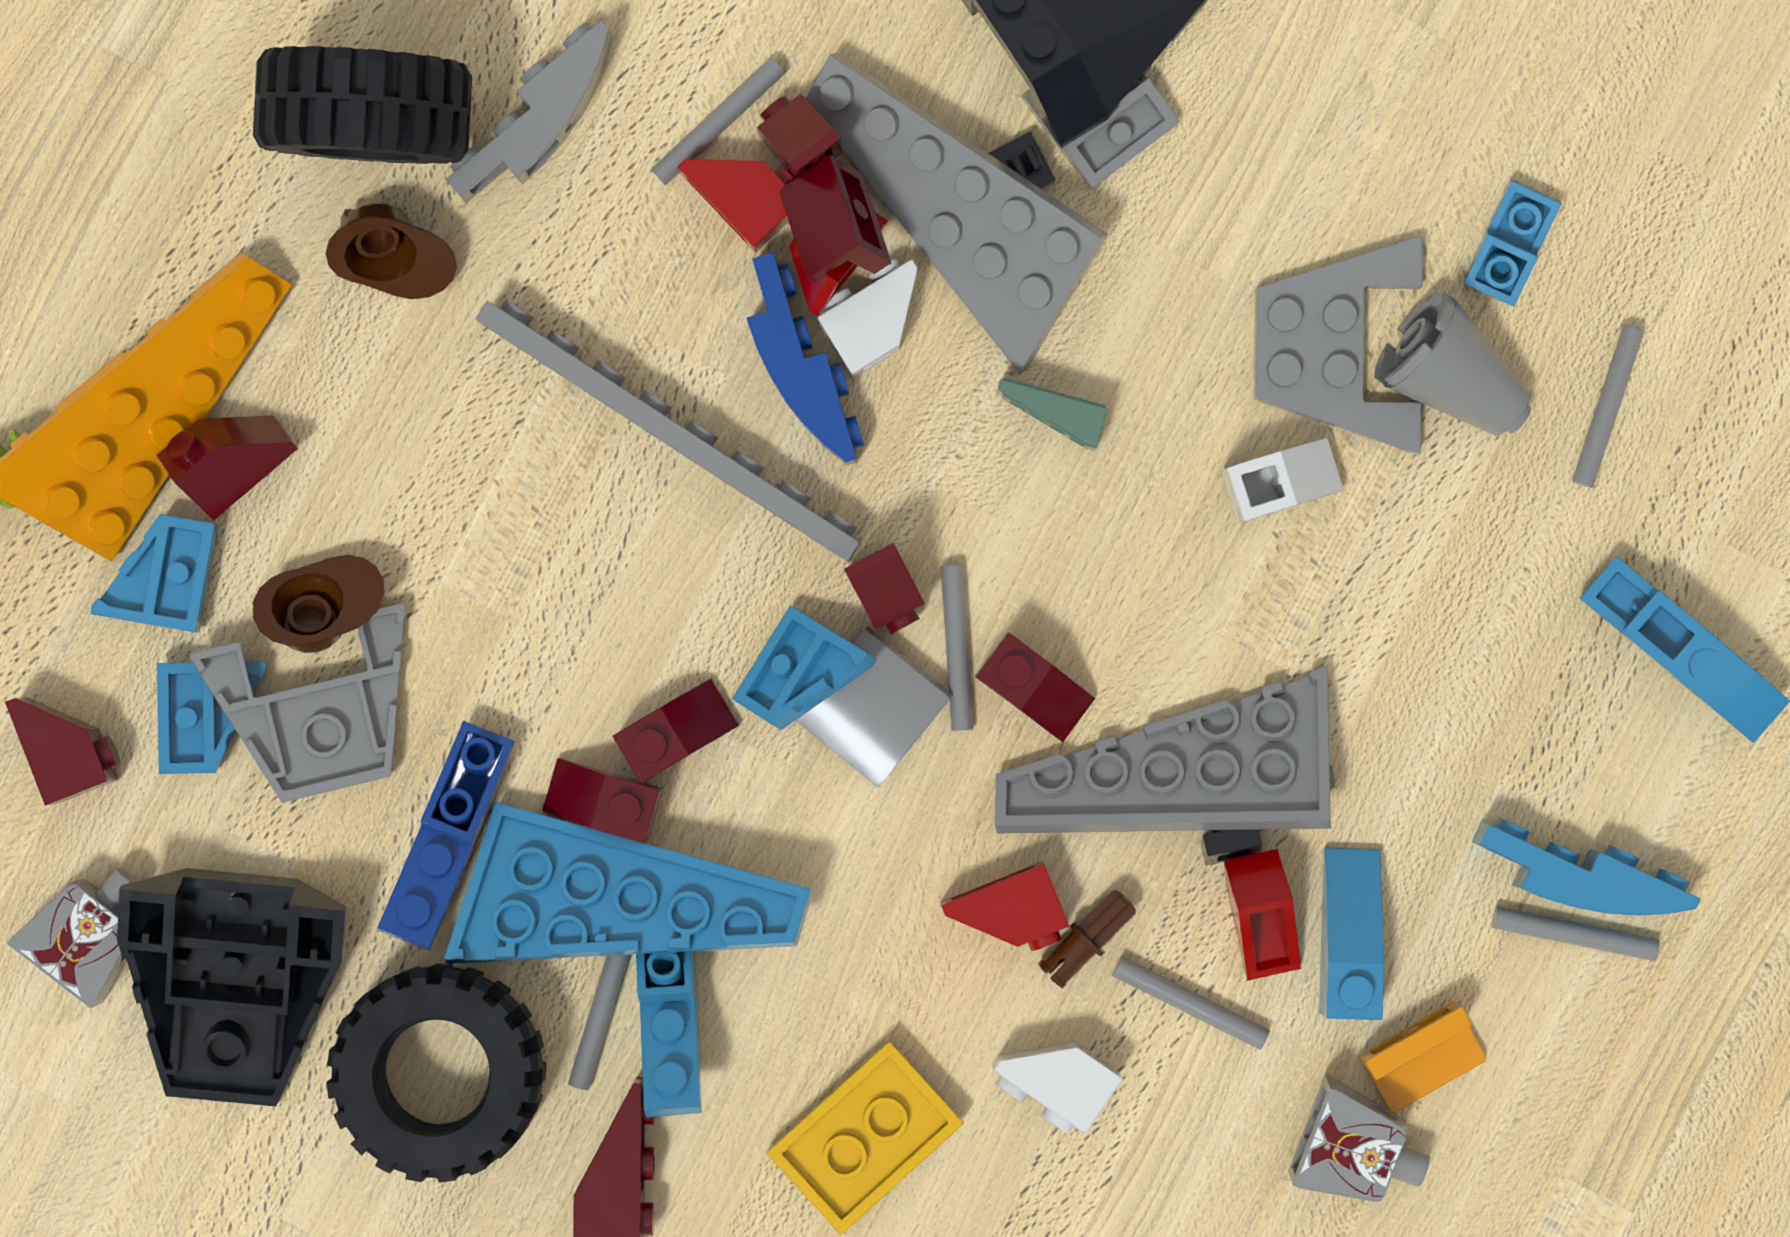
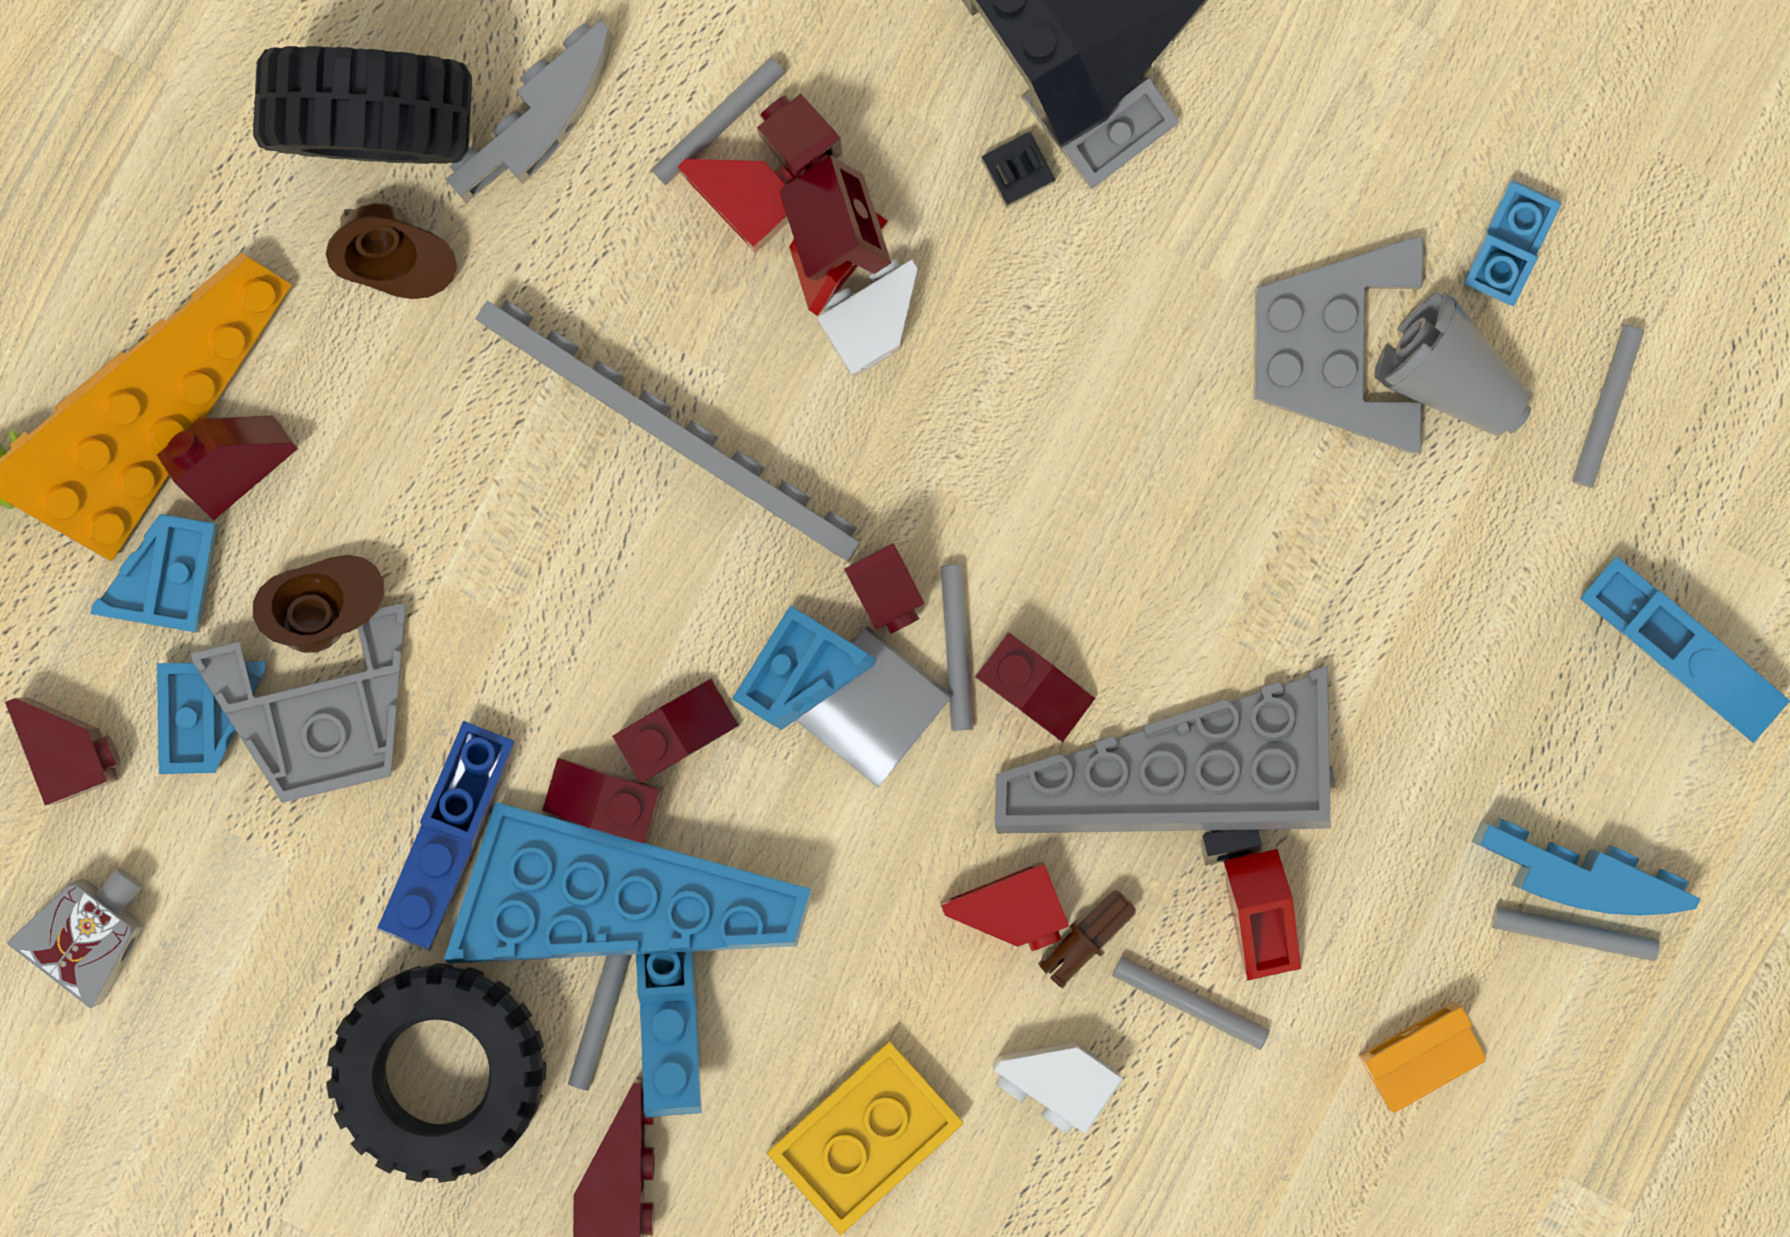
(228, 976): black wedge -> none
(806, 384): blue slope -> none
(981, 224): light grey wing -> none
(1068, 415): sand green slope -> none
(1282, 480): white slope -> none
(1352, 935): dark azure slope -> none
(1354, 1147): light grey torso -> none

